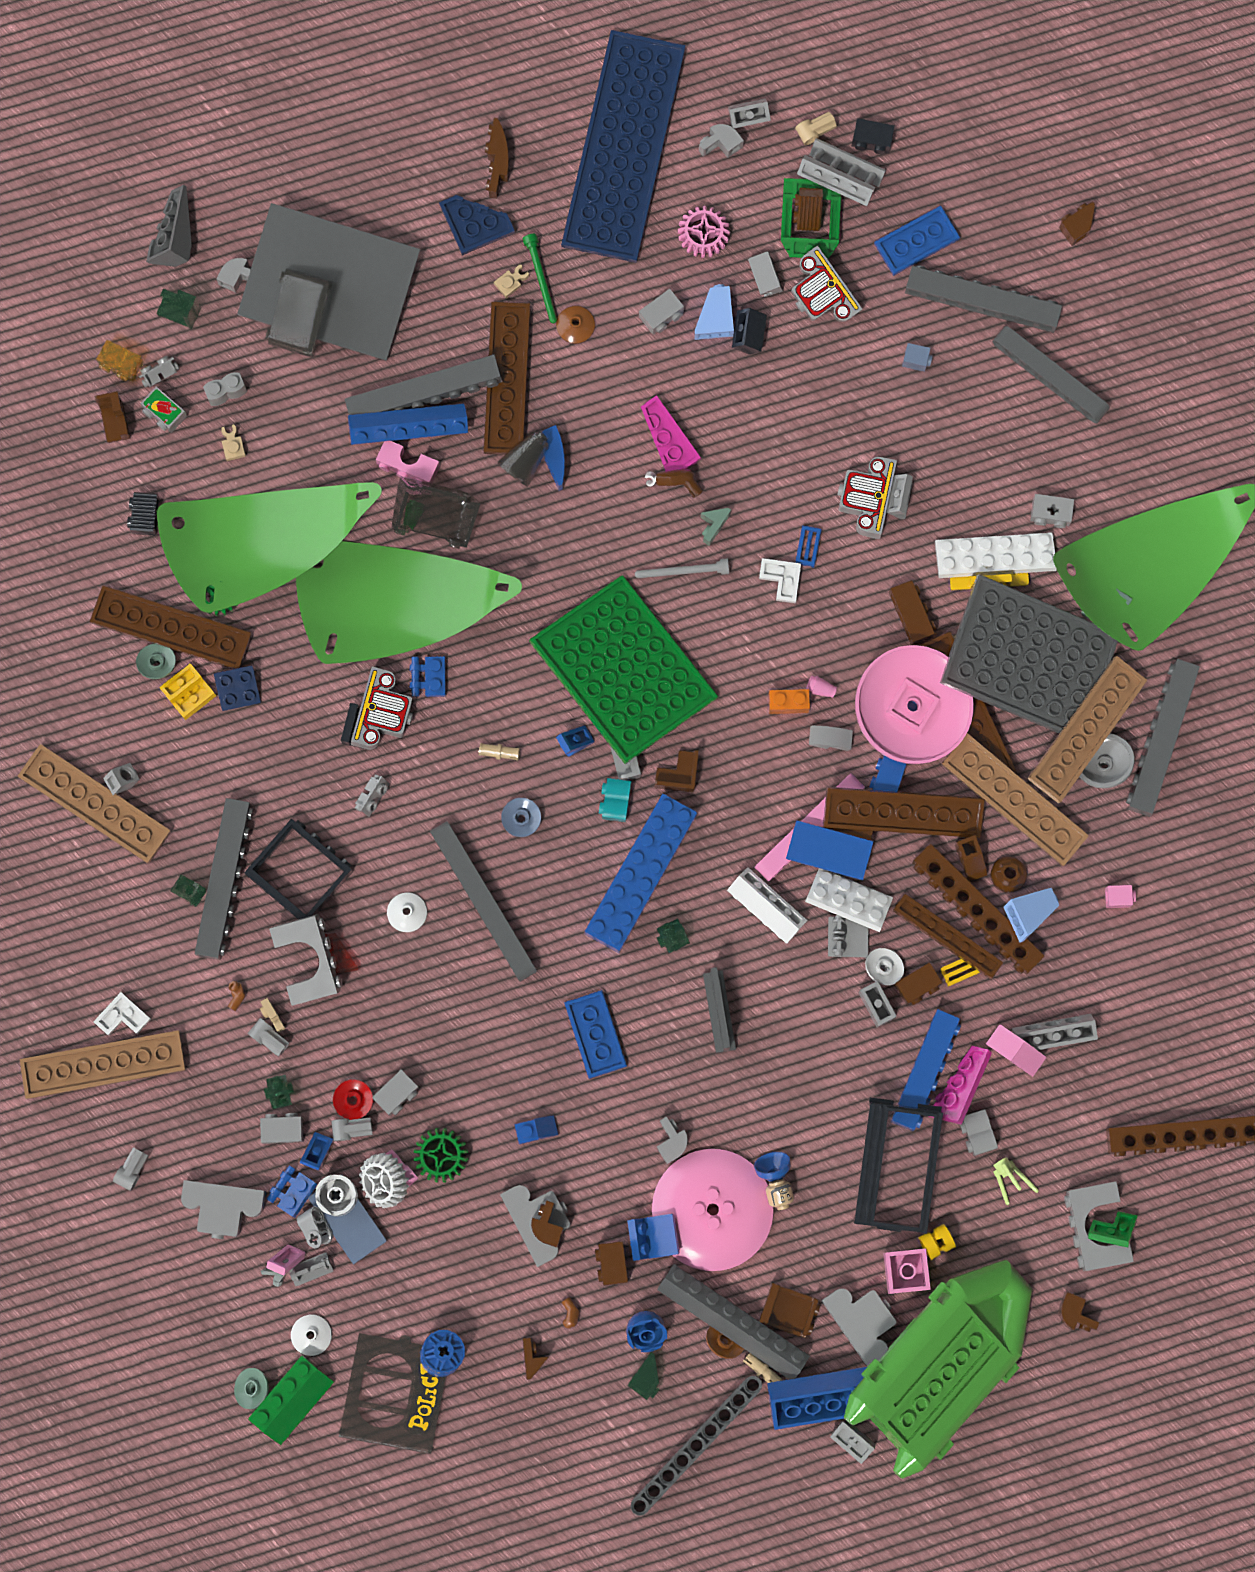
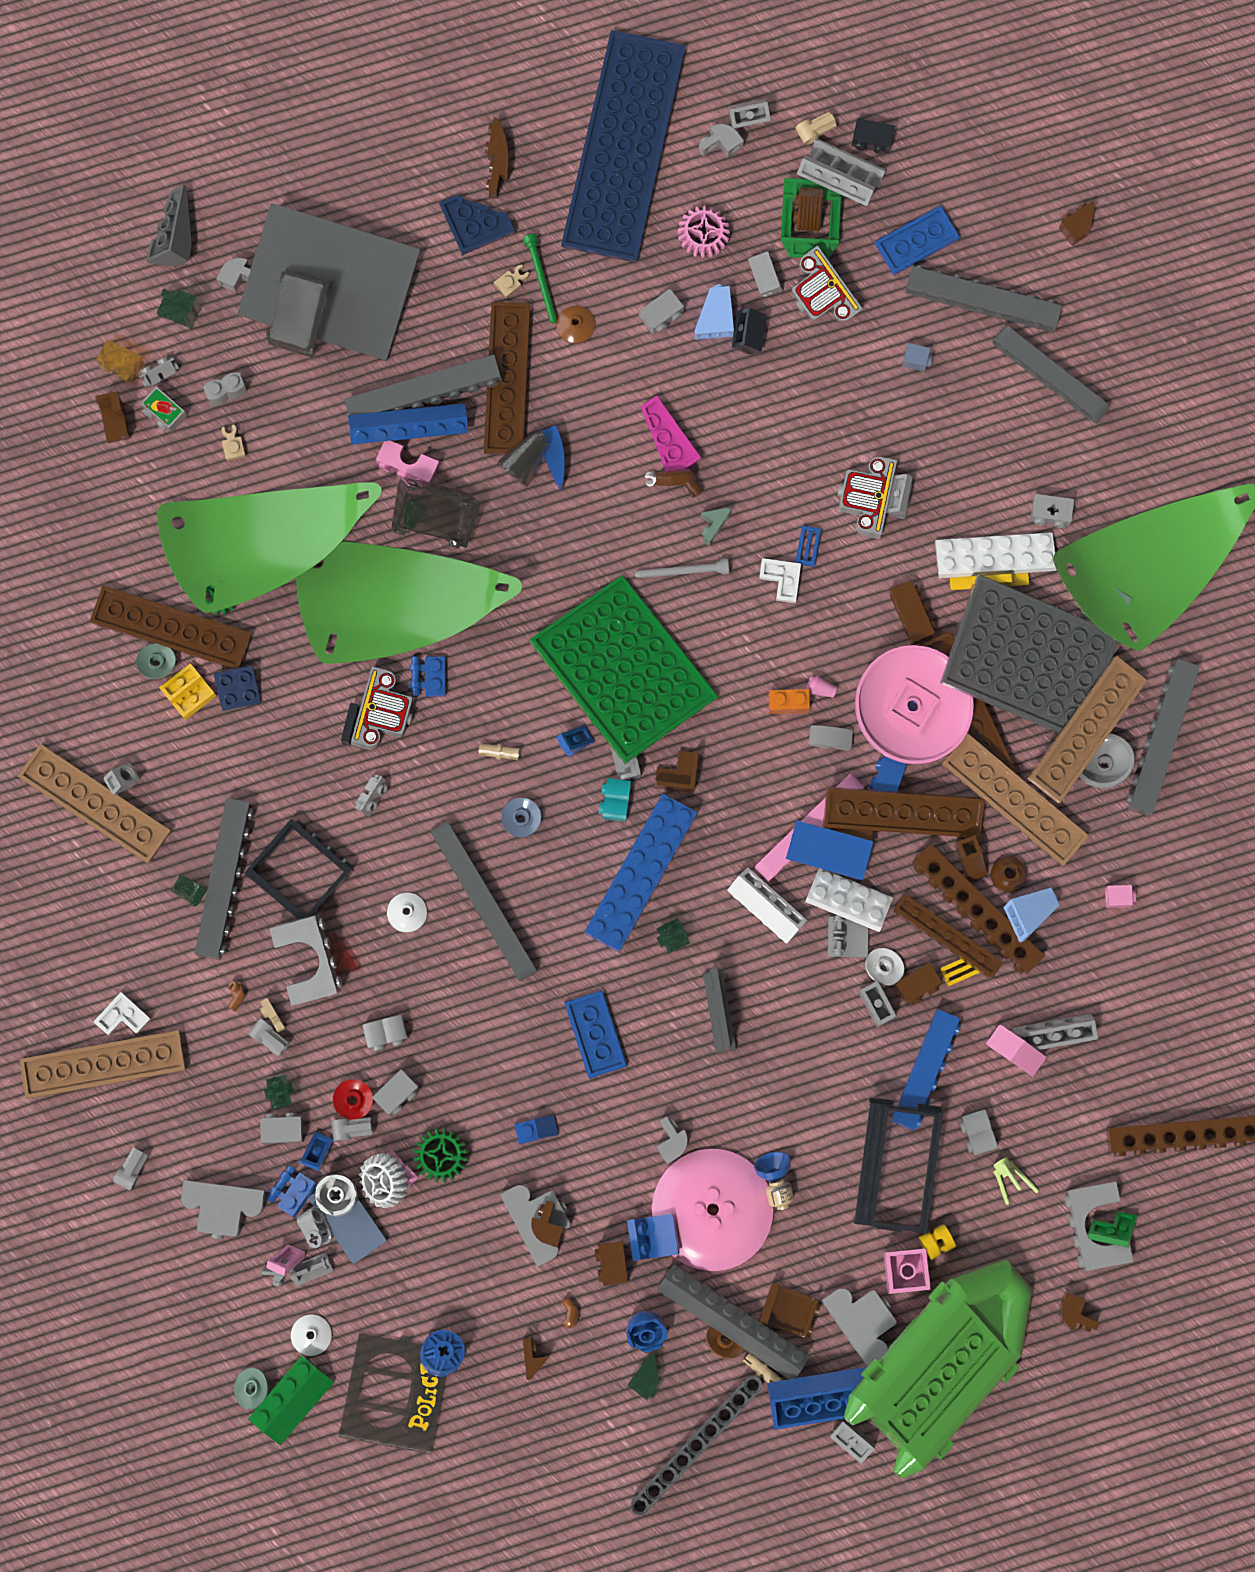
(143, 514): black brick -> none
(385, 1032): none -> light grey brick
(963, 1085): dark pink wing -> none

